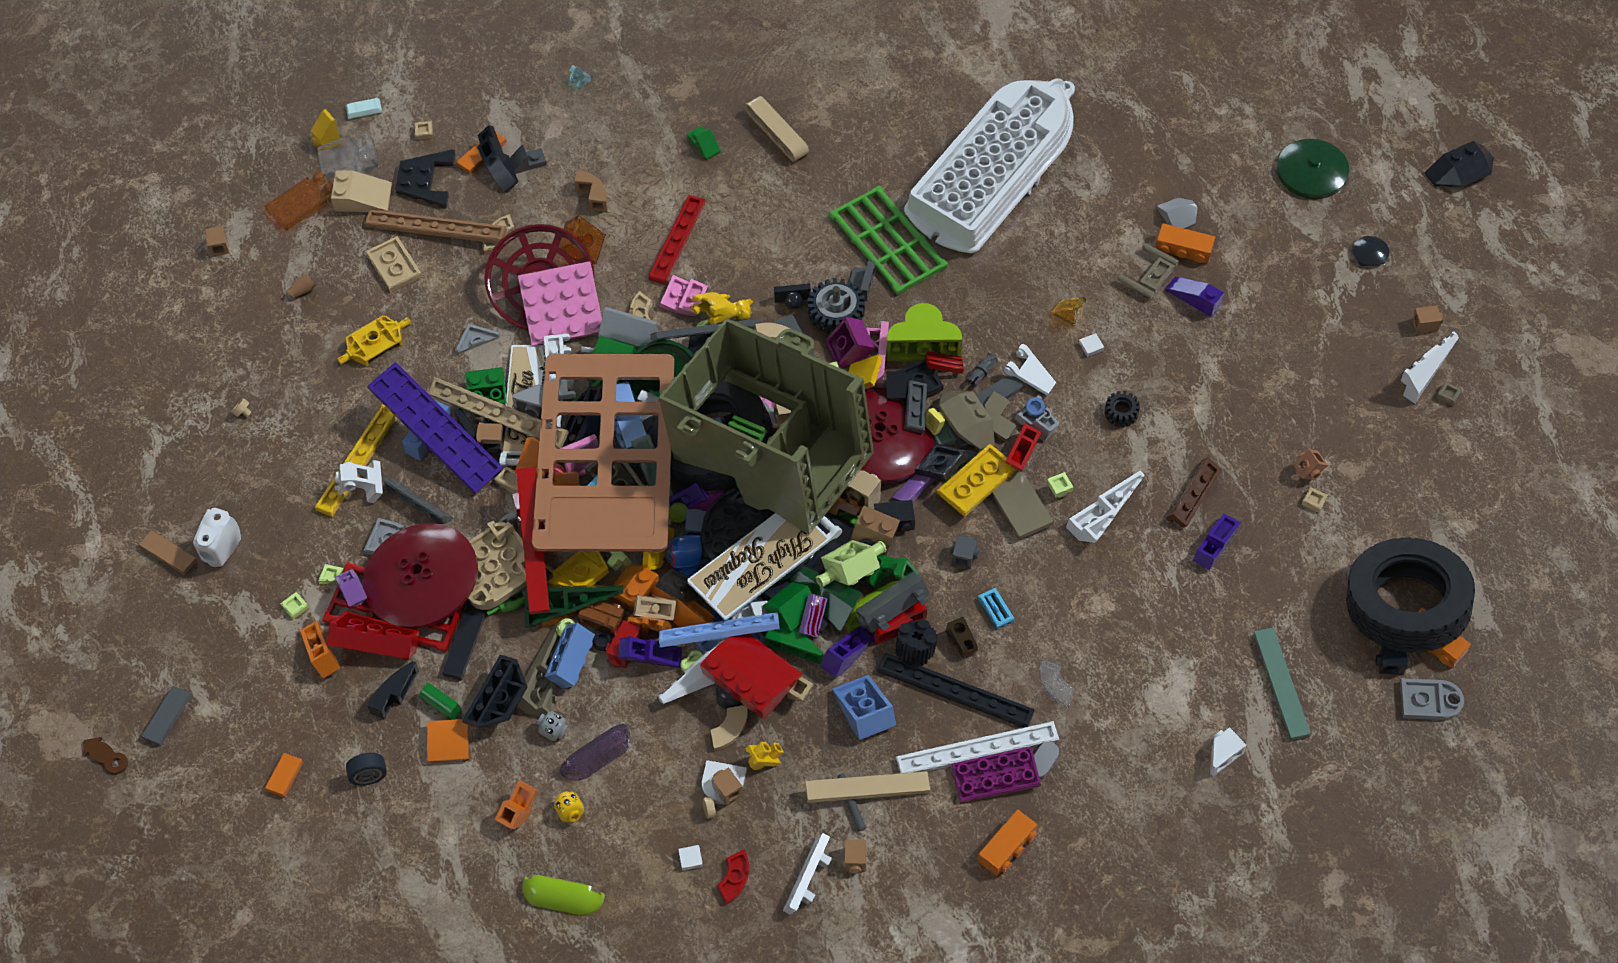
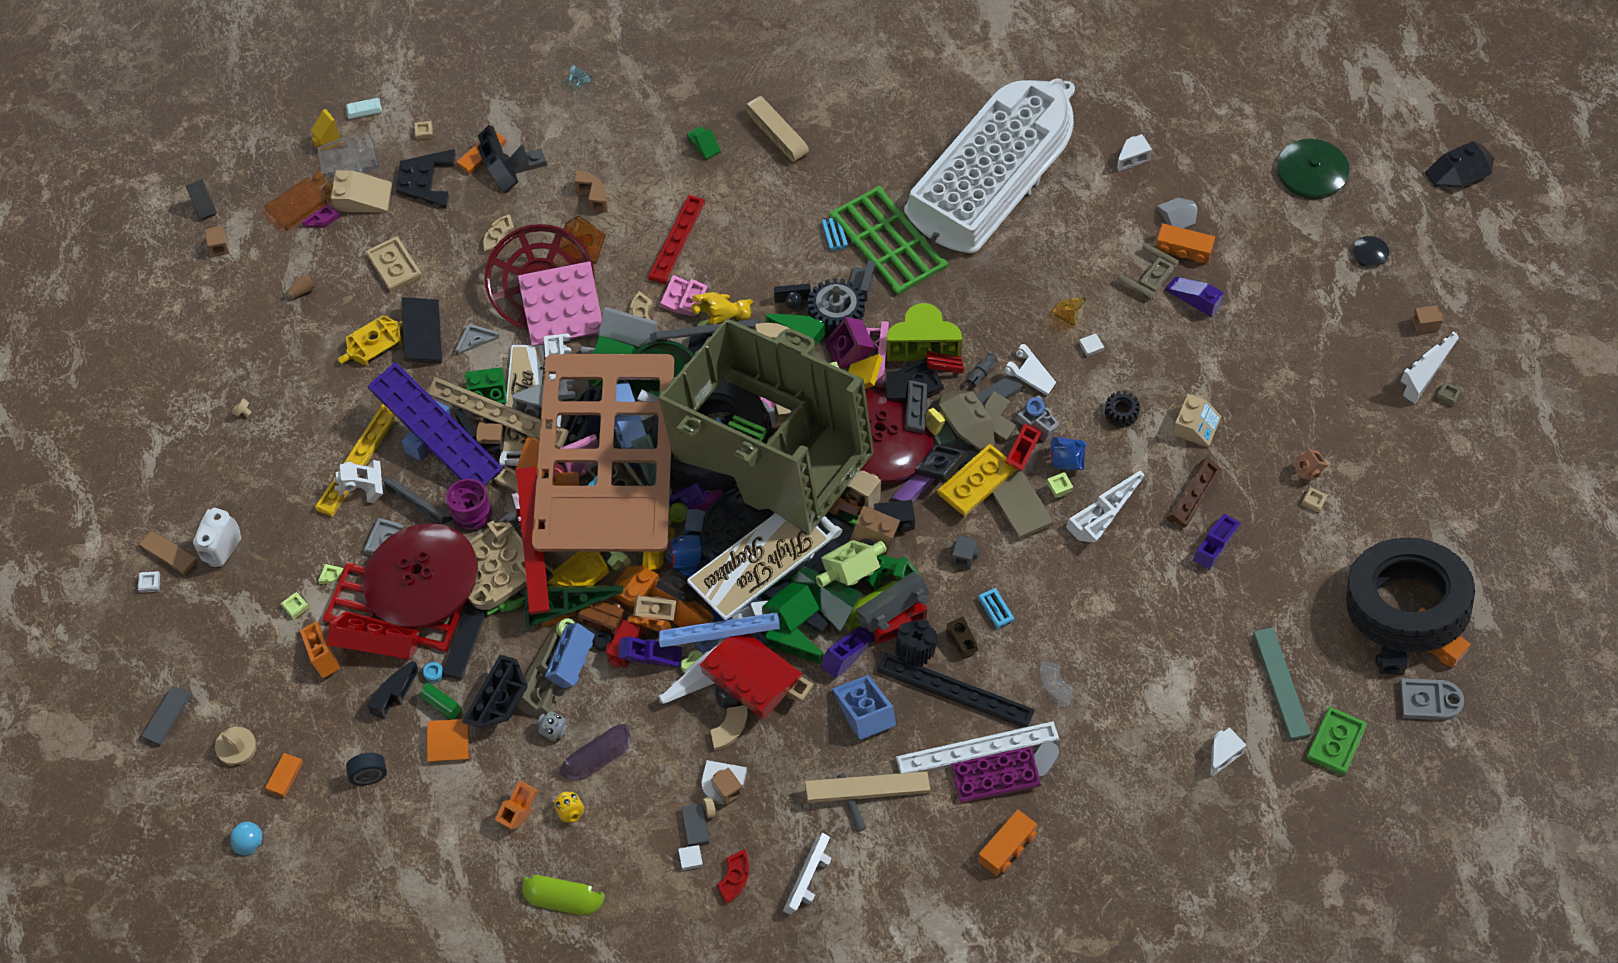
(104, 754): reddish brown brick -> none
(149, 582): none -> white tile
(201, 199): none -> black tile
(235, 746): none -> tan tile
(246, 838): none -> medium azure hair
(321, 218): none -> magenta tile
(351, 588): medium lavender slope -> none
(421, 330): none -> black tile
(433, 672): none -> medium azure tile
(435, 226): medium nougat tile -> none
(469, 504): none -> magenta wheel
(695, 825): none -> dark grey tile
(764, 755): yellow hips -> none
(804, 324): none -> green slope
(813, 615): medium lavender tile -> none
(827, 234): none -> medium azure tile
(855, 856): medium nougat brick -> none
(1067, 453): none -> blue piece
(1135, 152): none -> white slope
(1197, 421): none -> tan slope
(1336, 741): none -> bright green tile

